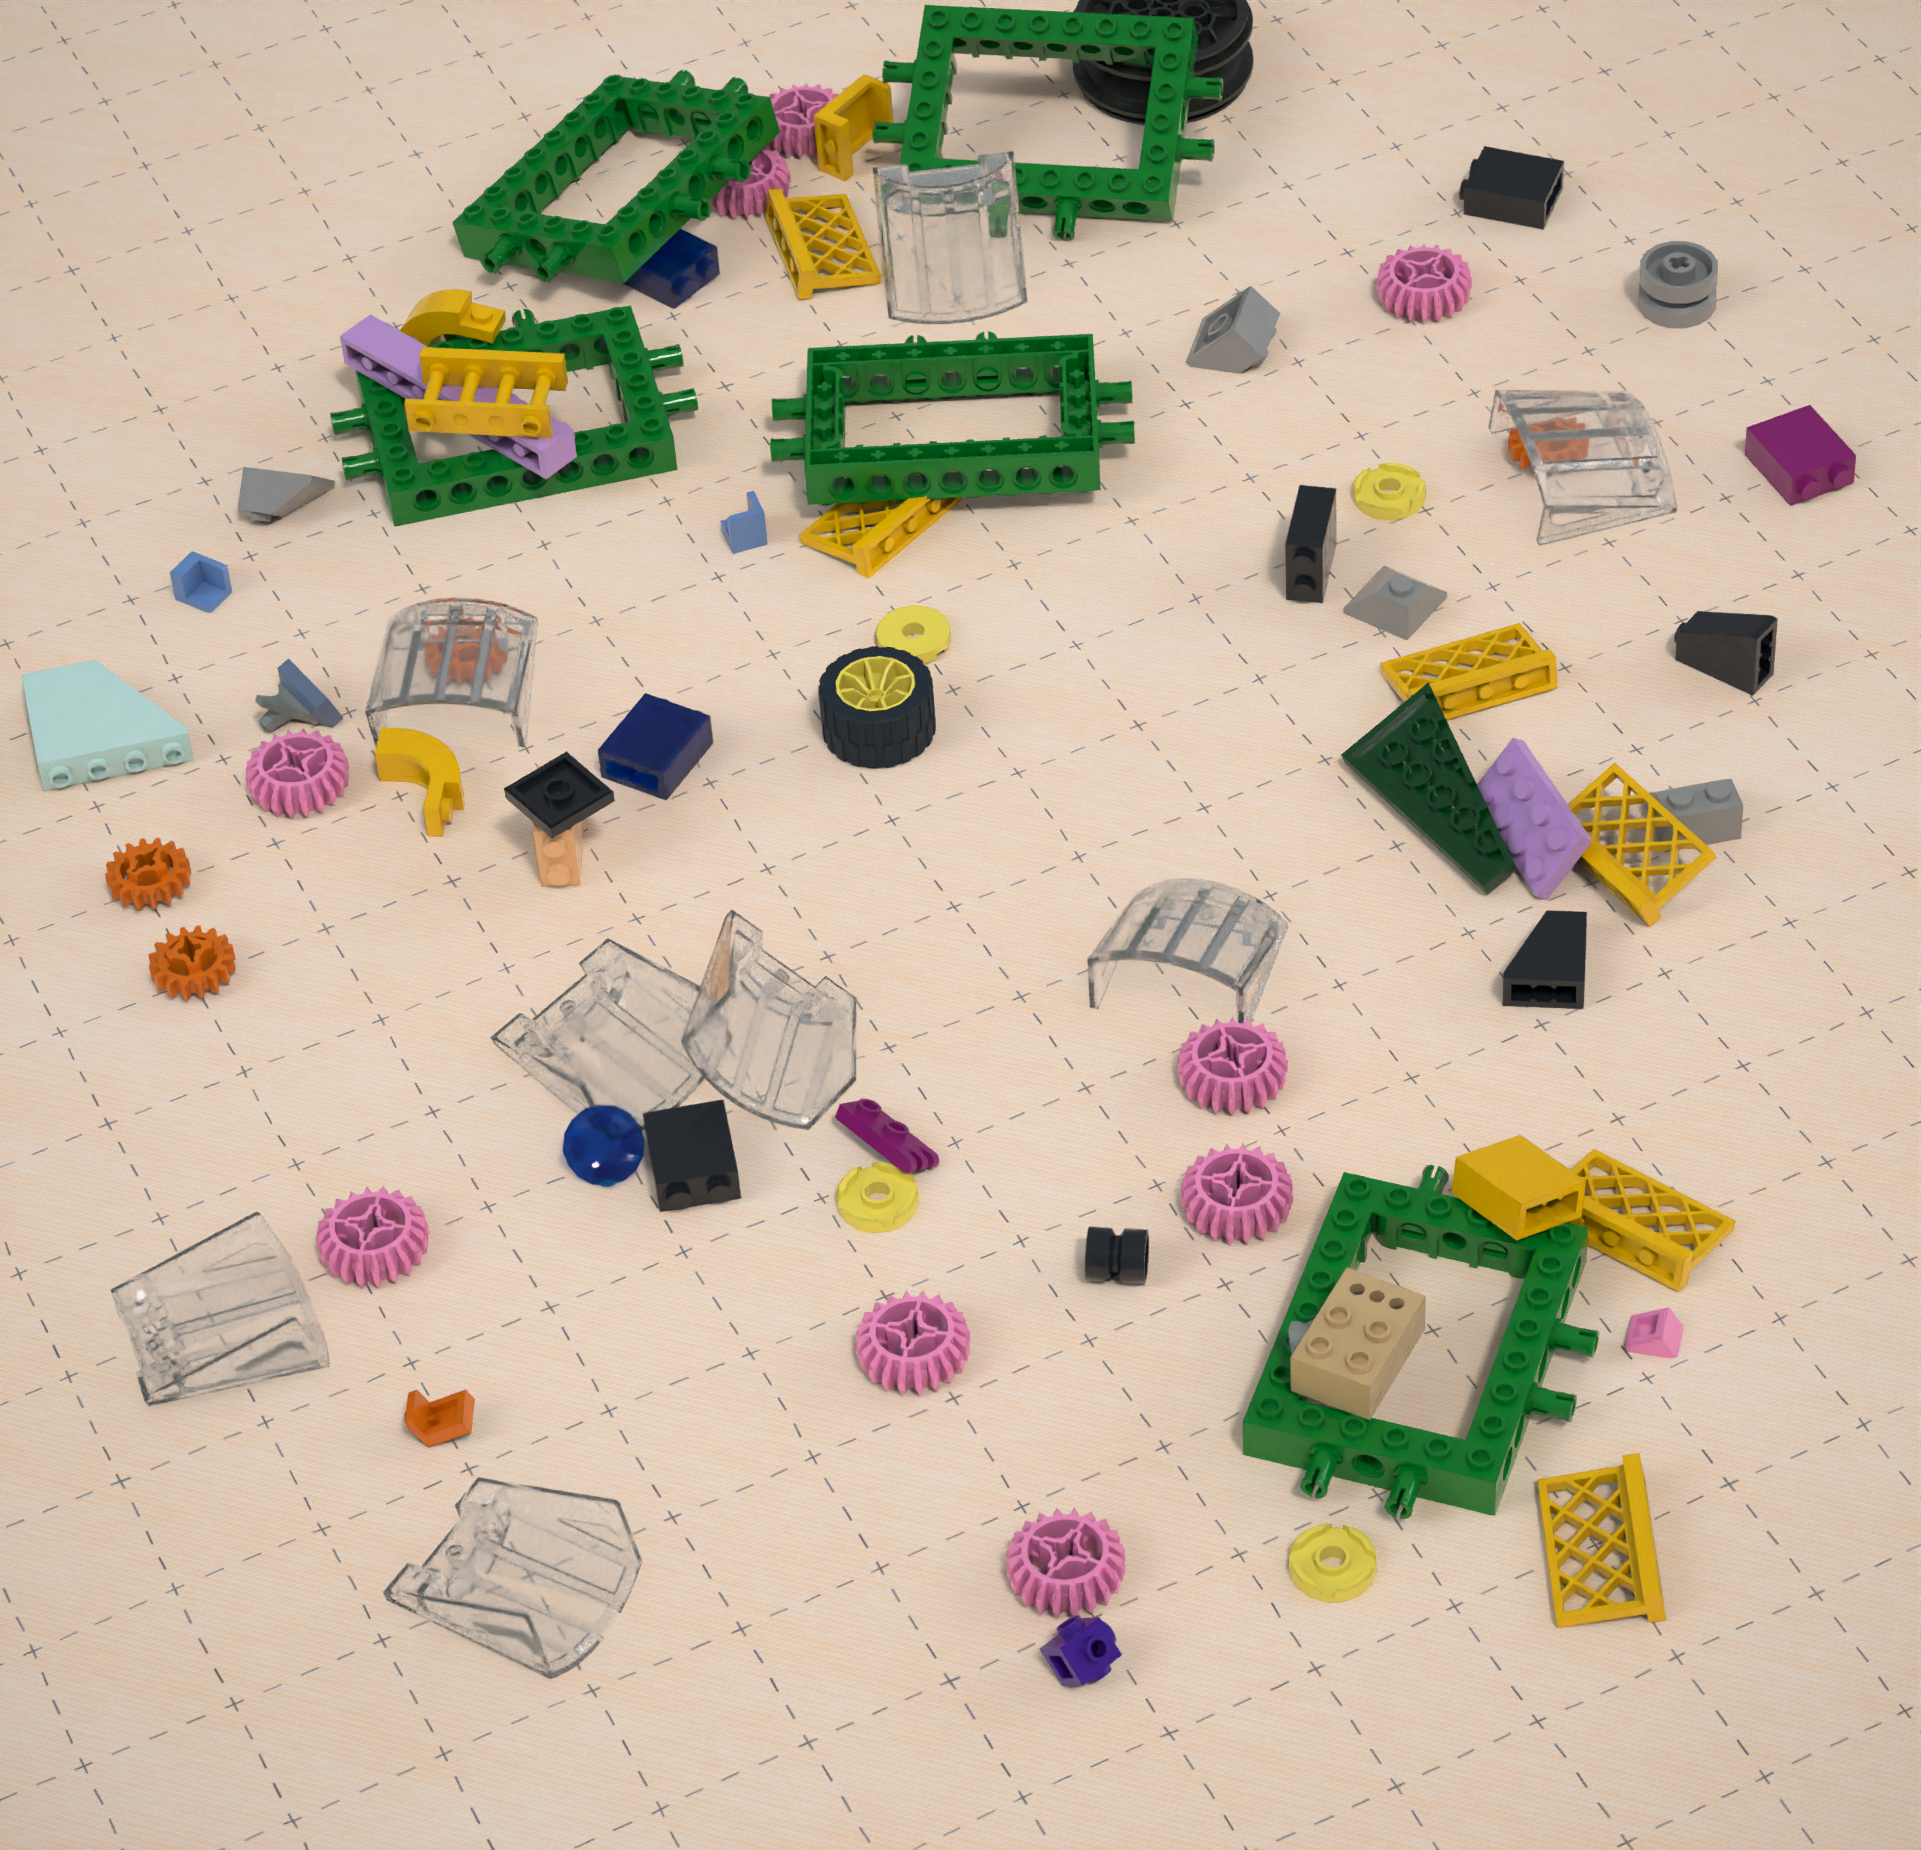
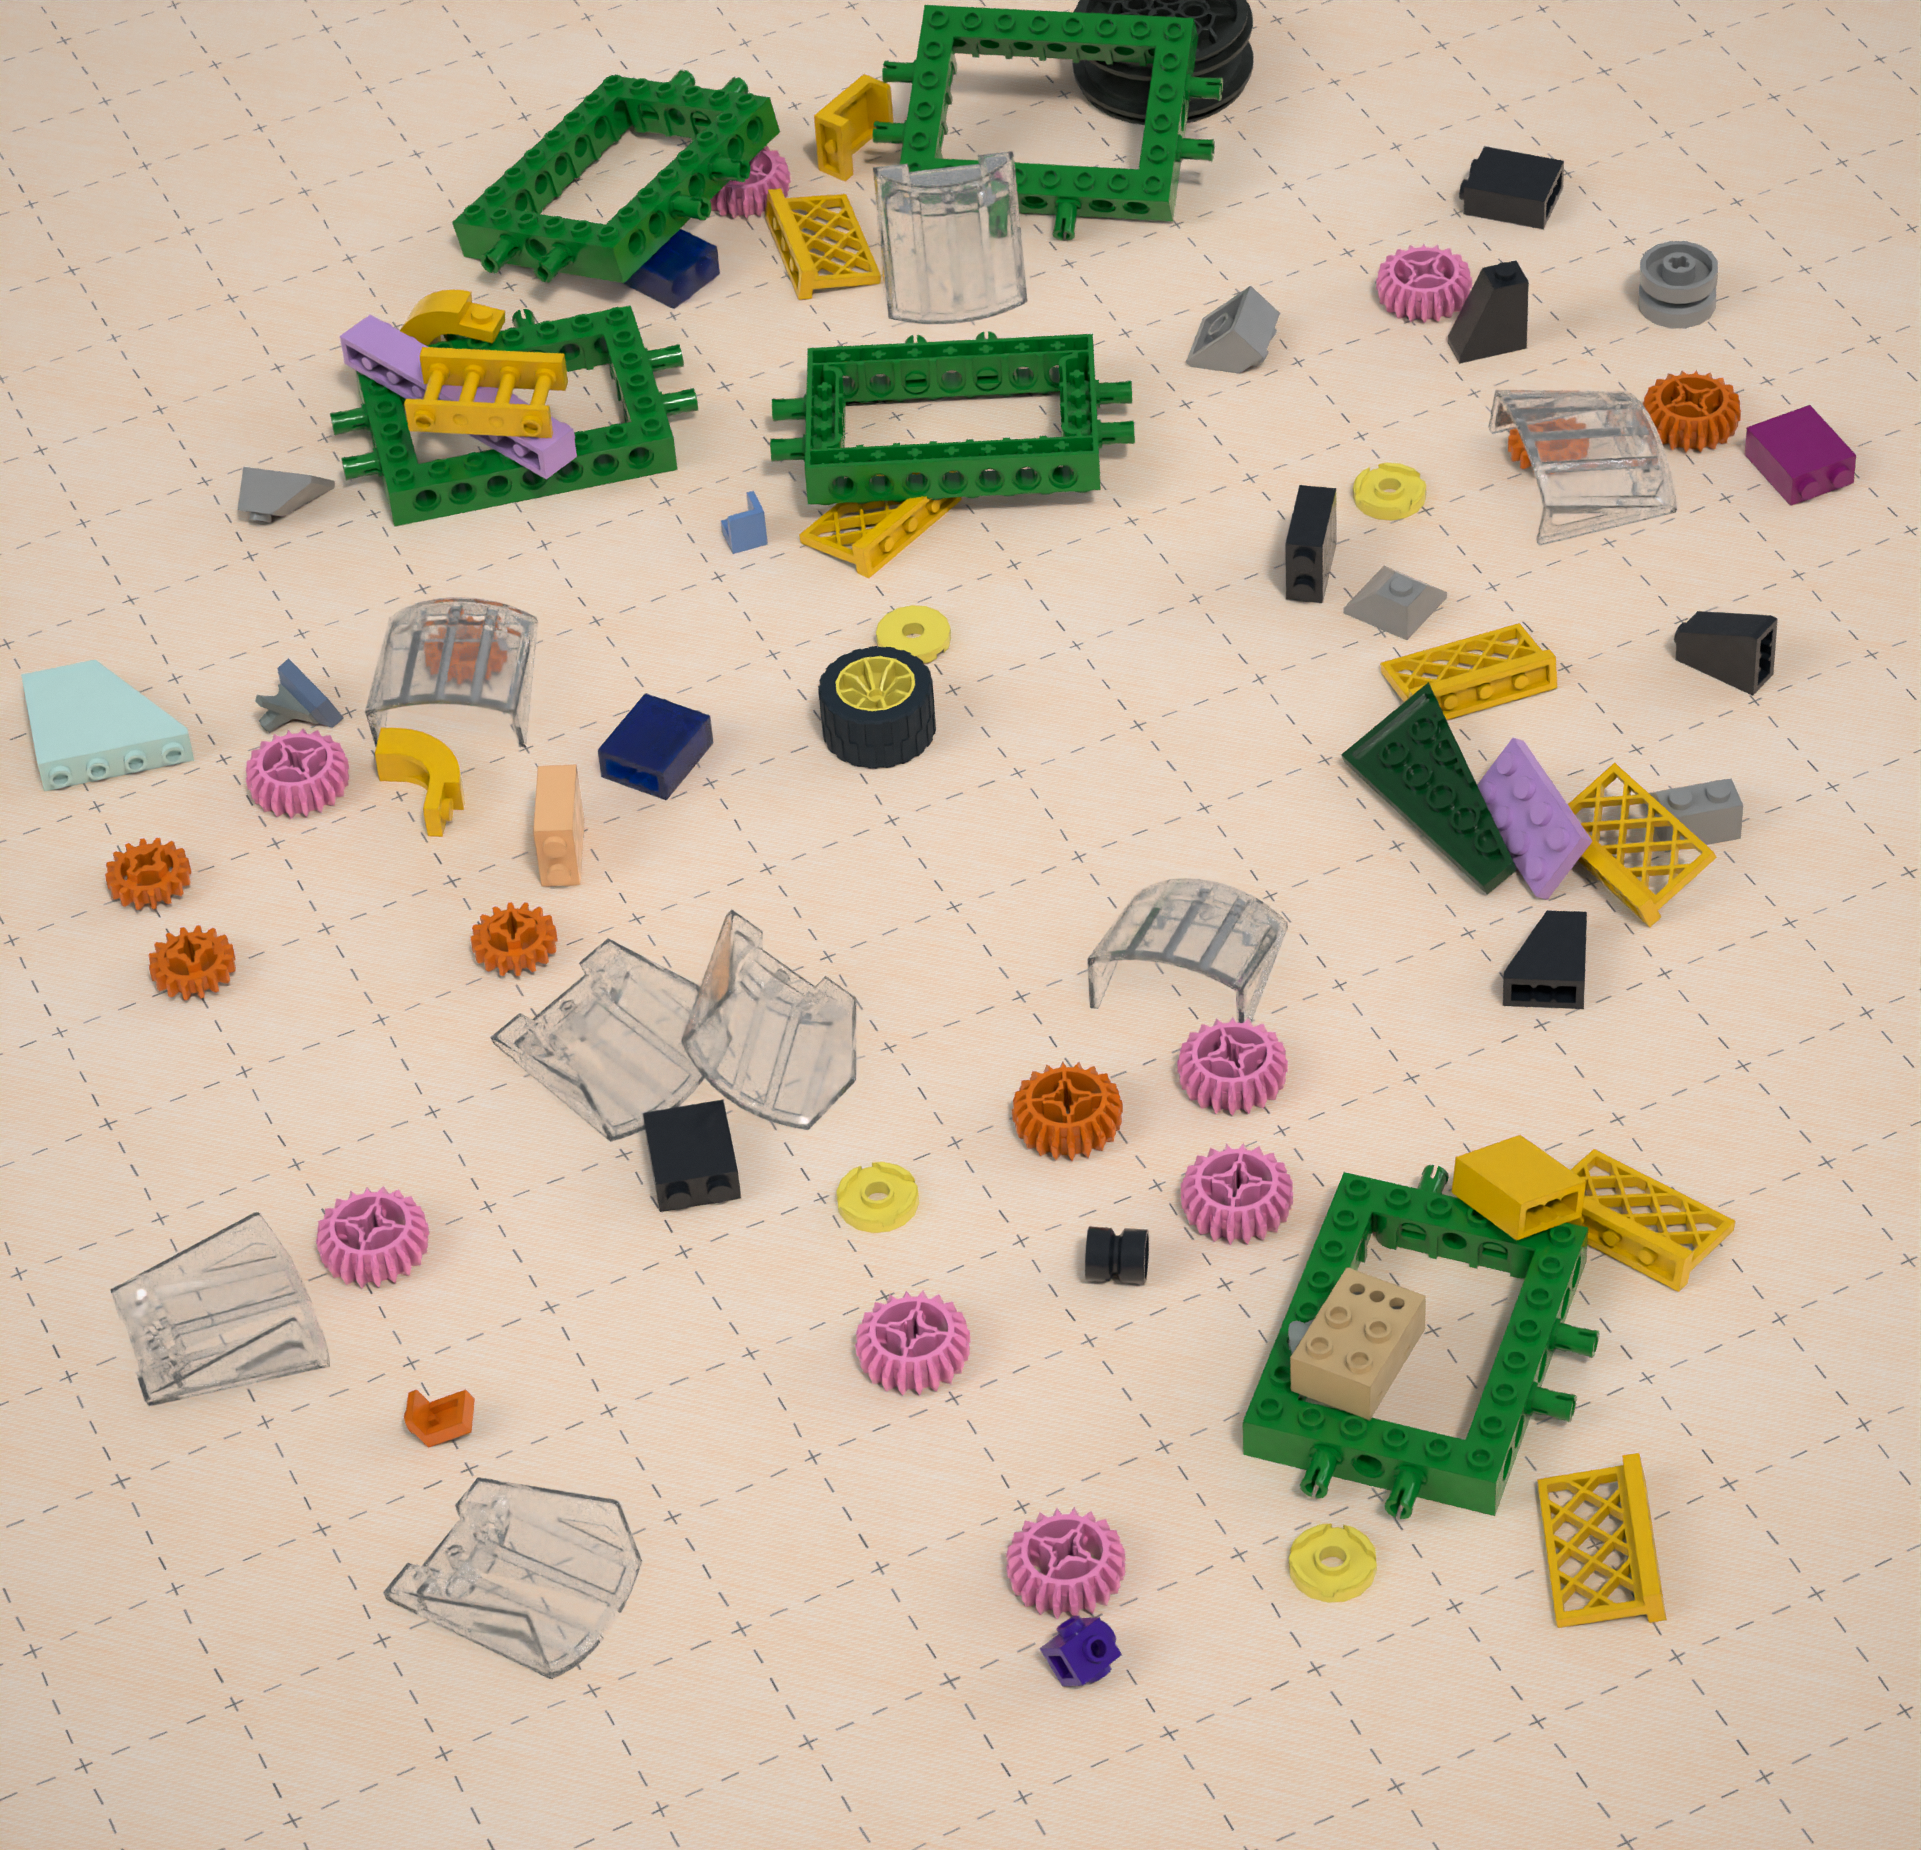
(201, 582): medium blue panel -> none
(514, 939): none -> orange gear
(559, 794): black plate -> none
(603, 1145): clear blue dish -> none
(795, 118): bright pink gear -> none
(886, 1135): magenta hinge -> none
(1042, 1114): none -> orange gear
(1492, 315): none -> black slope
(1655, 1333): bright pink slope -> none
(1693, 410): none -> orange gear

